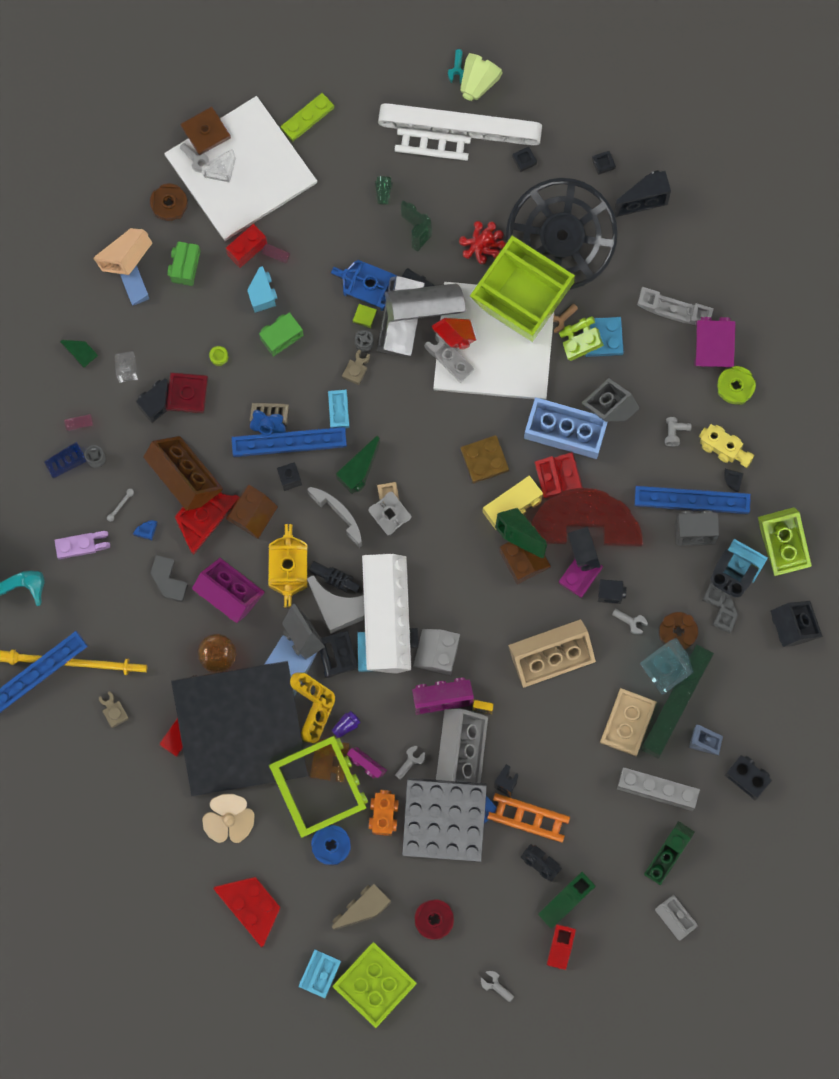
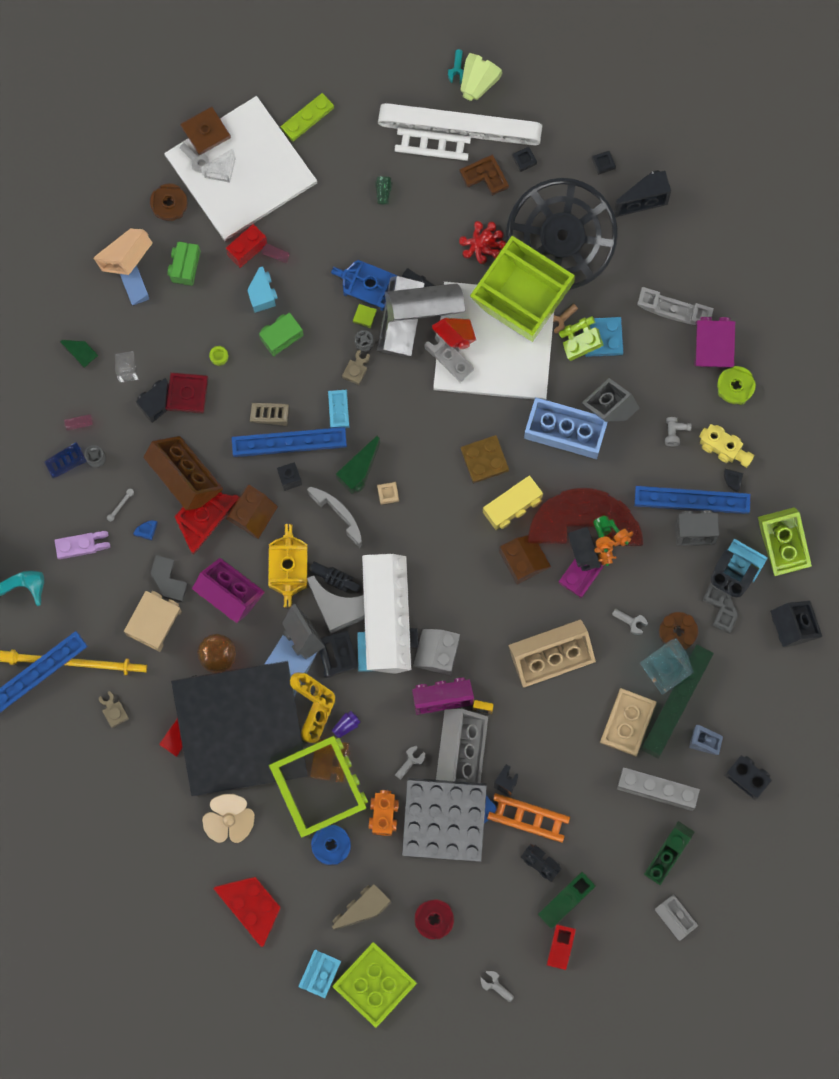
(152, 620): none -> tan panel
(267, 424): blue animal -> none
(372, 768): magenta plate -> none
(382, 519): light grey piece -> none
(422, 225): clear green bracket -> none
(486, 170): none -> reddish brown plate
(519, 531): dark green slope -> none
(558, 474): red slope -> none
(605, 544): none -> orange plant
(611, 591): black brick -> none

